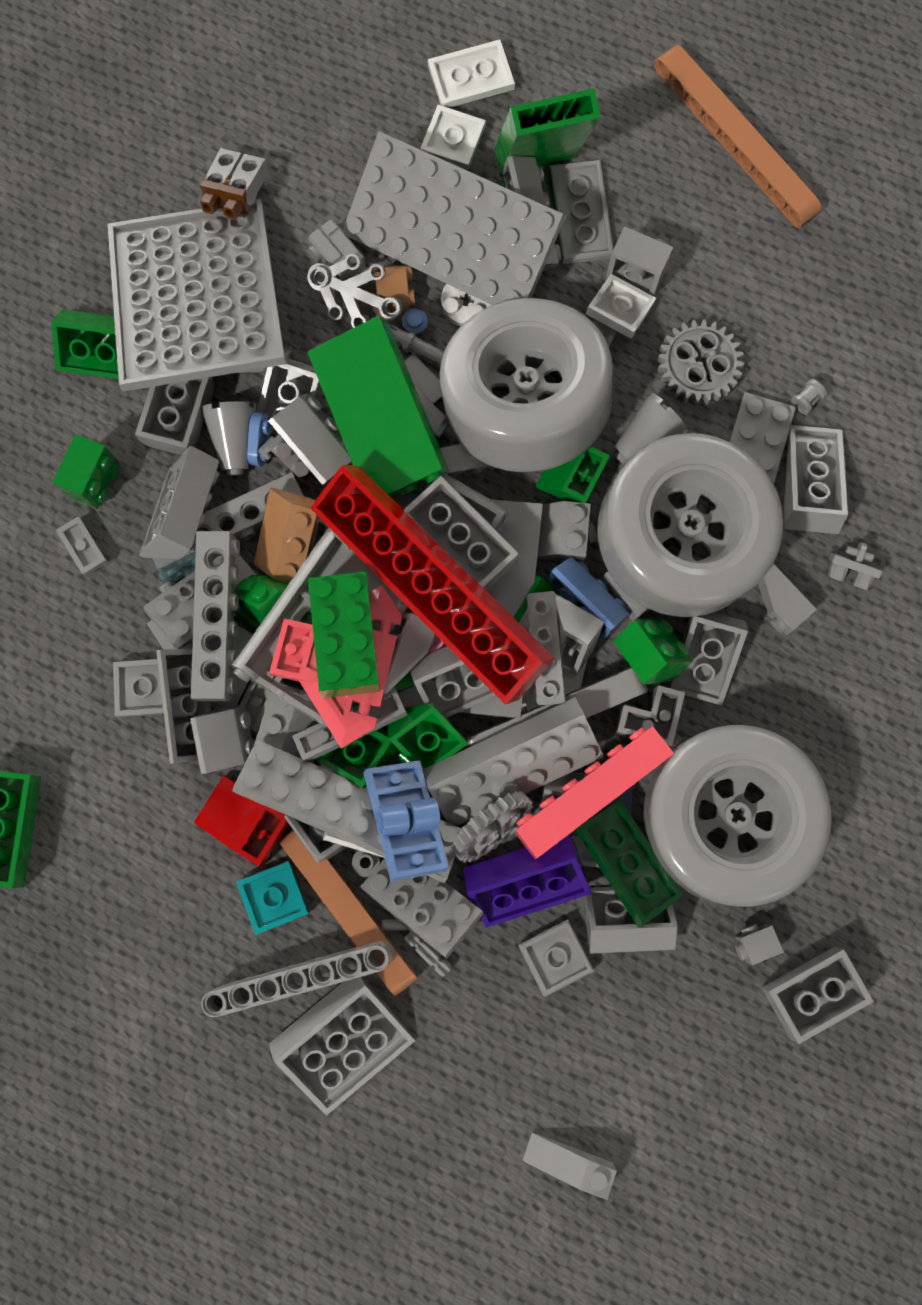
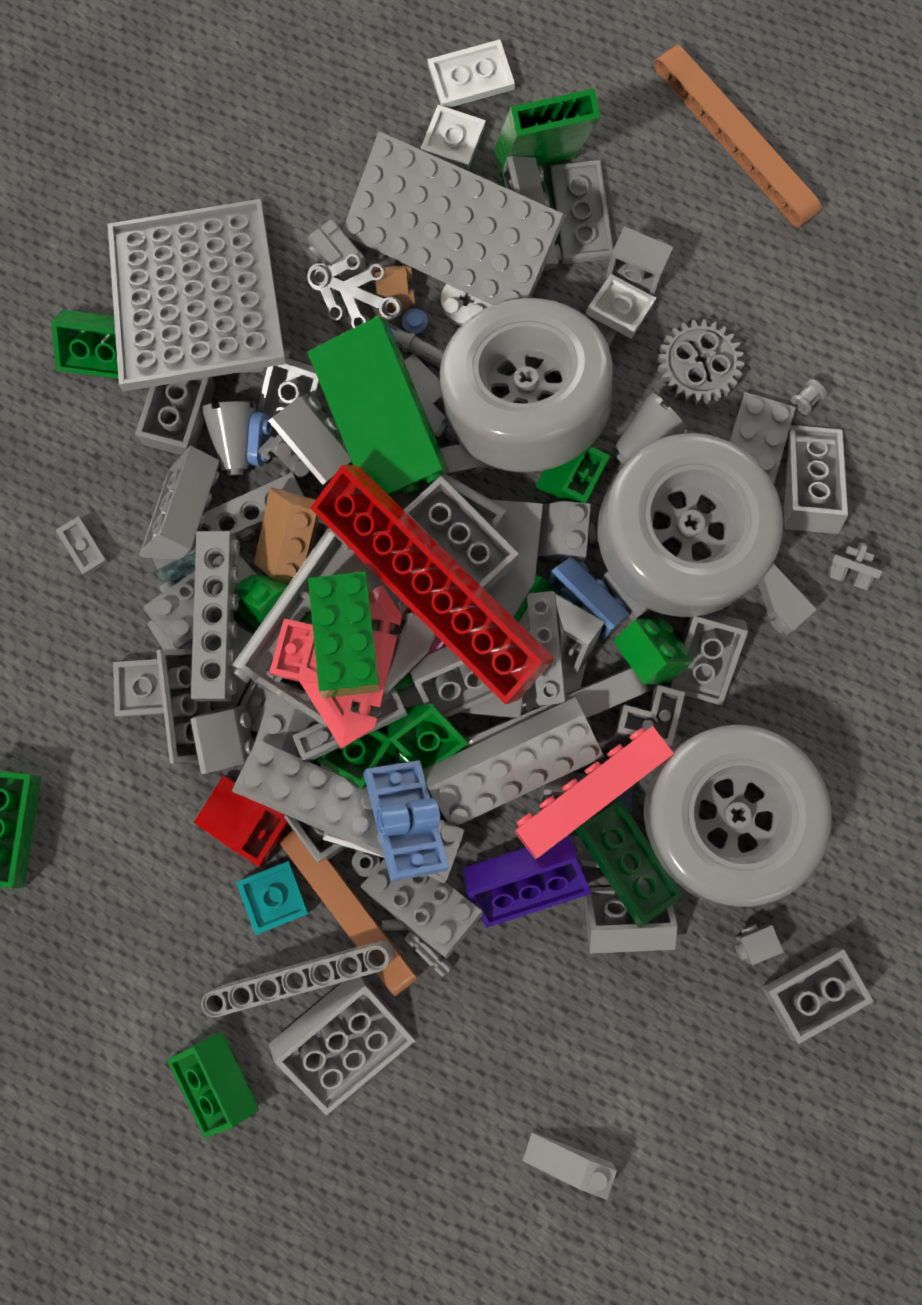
(86, 471): green brick -> none
(213, 1085): none -> green slope
(233, 184): hips -> none
(491, 826): light grey gear -> none
(556, 958): light grey plate -> none

